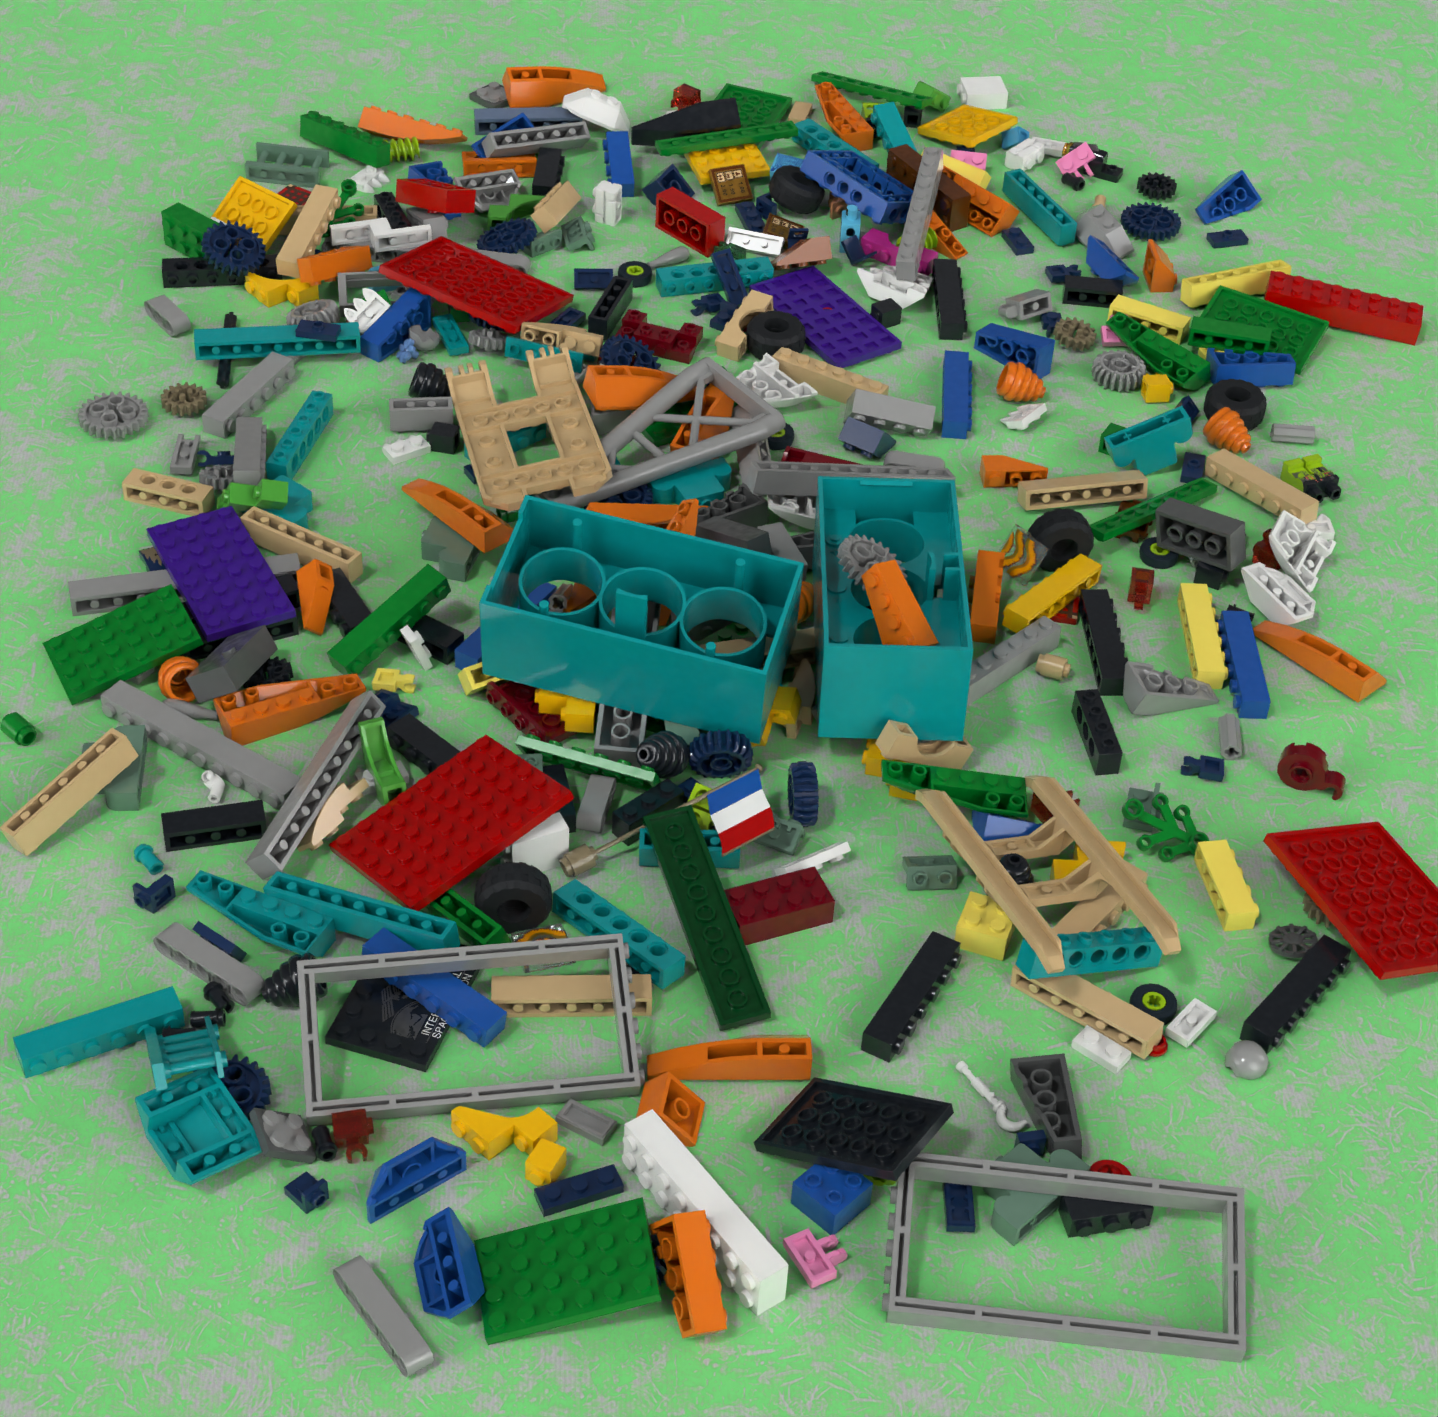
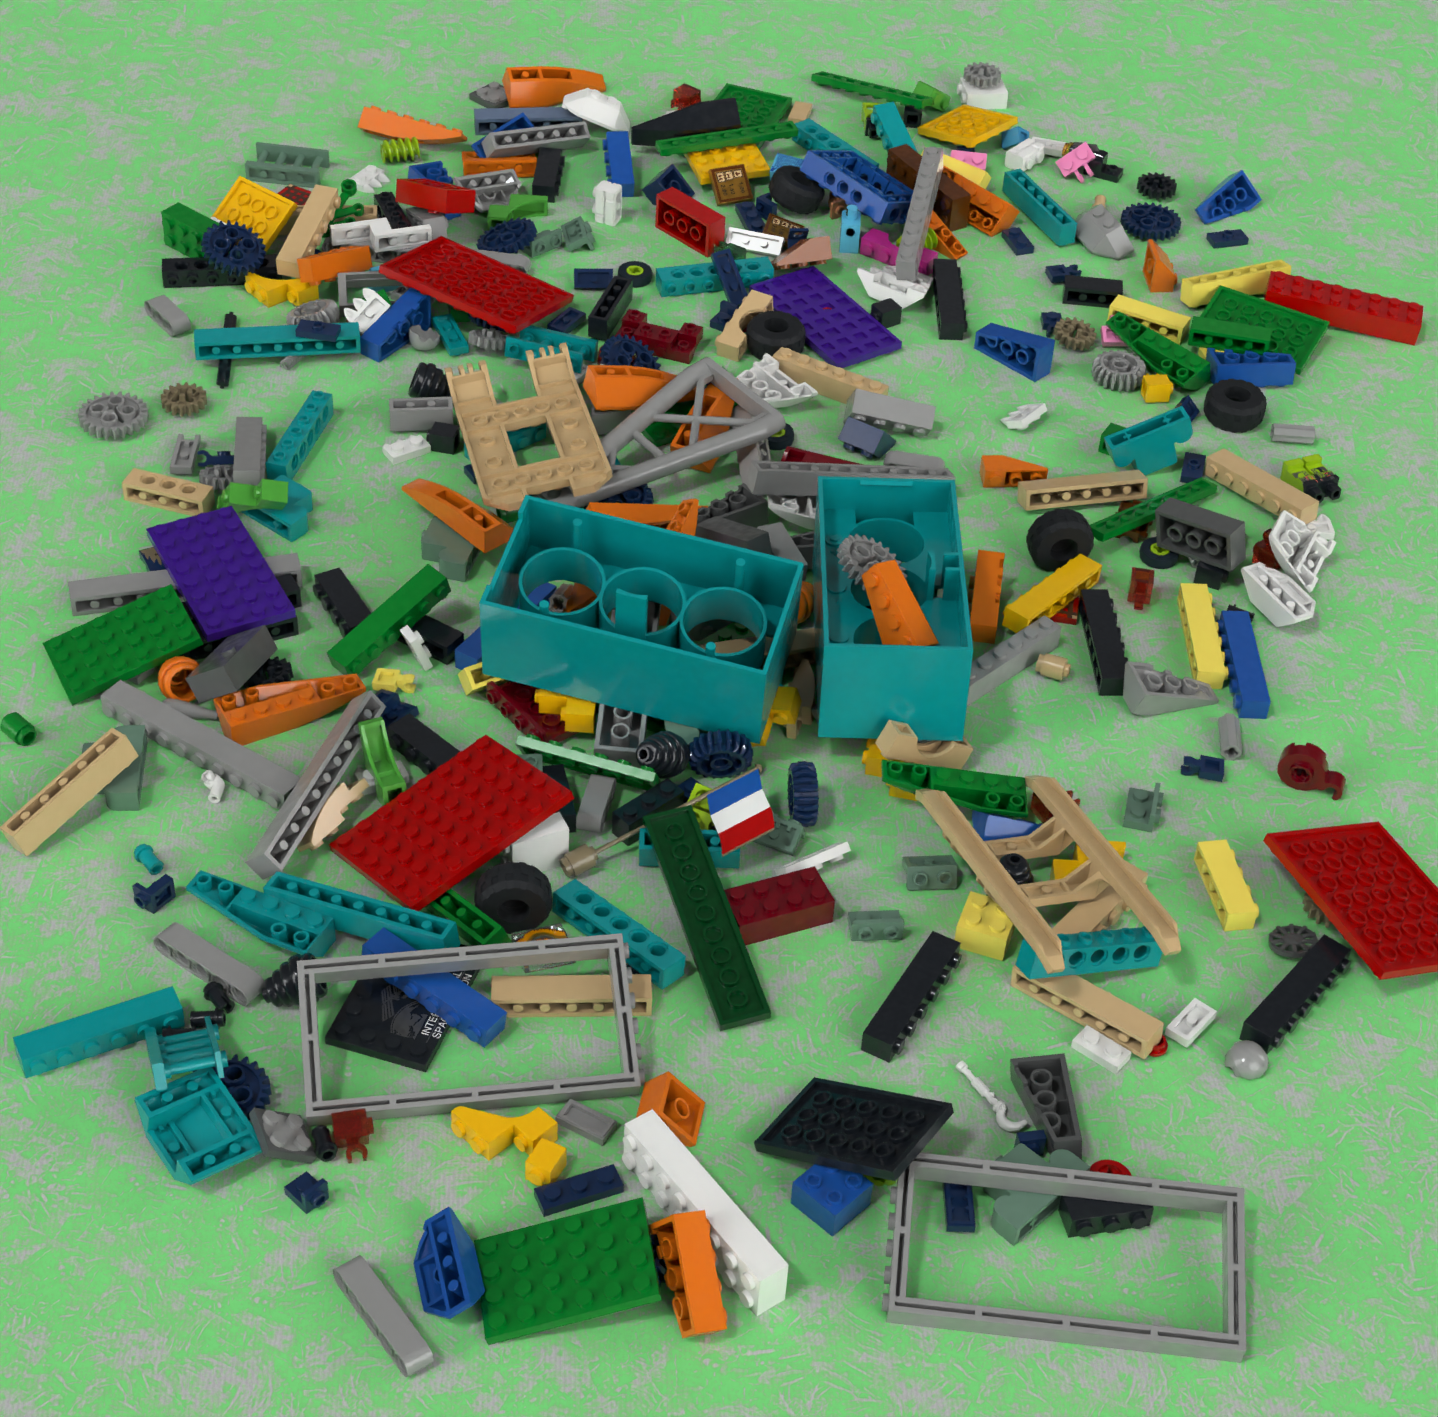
(213, 825): black brick -> none
(219, 941): dark blue plate -> none
(248, 394): light grey brick -> none
(289, 538): tan brick -> none
(315, 594): orange slope -> none
(345, 139): green brick -> none
(407, 351): medium blue plant -> none
(413, 1175): blue wedge -> none
(553, 334): tan slope -> none
(555, 206): tan brick -> none
(672, 257): light grey piece -> none
(702, 481): teal brick -> none
(708, 302): dark blue plate -> none
(737, 1059): orange wedge -> none
(810, 1256): bright pink hinge -> none
(844, 118): orange wedge -> none
(854, 250): dark blue bracket -> none
(875, 925): none -> sand green bracket
(956, 395): blue brick -> none
(982, 74): none -> light grey gear
(1019, 383): orange piece -> none
(1022, 555): slope -> none
(1026, 305): light grey brick -> none
(1076, 183): black pin -> none
(1096, 732): black brick -> none
(1107, 264): blue wedge -> none
(1157, 995): black bush -> none
(1168, 827): green plant -> none
(1227, 431): orange piece -> none
(1322, 659): orange wedge -> none

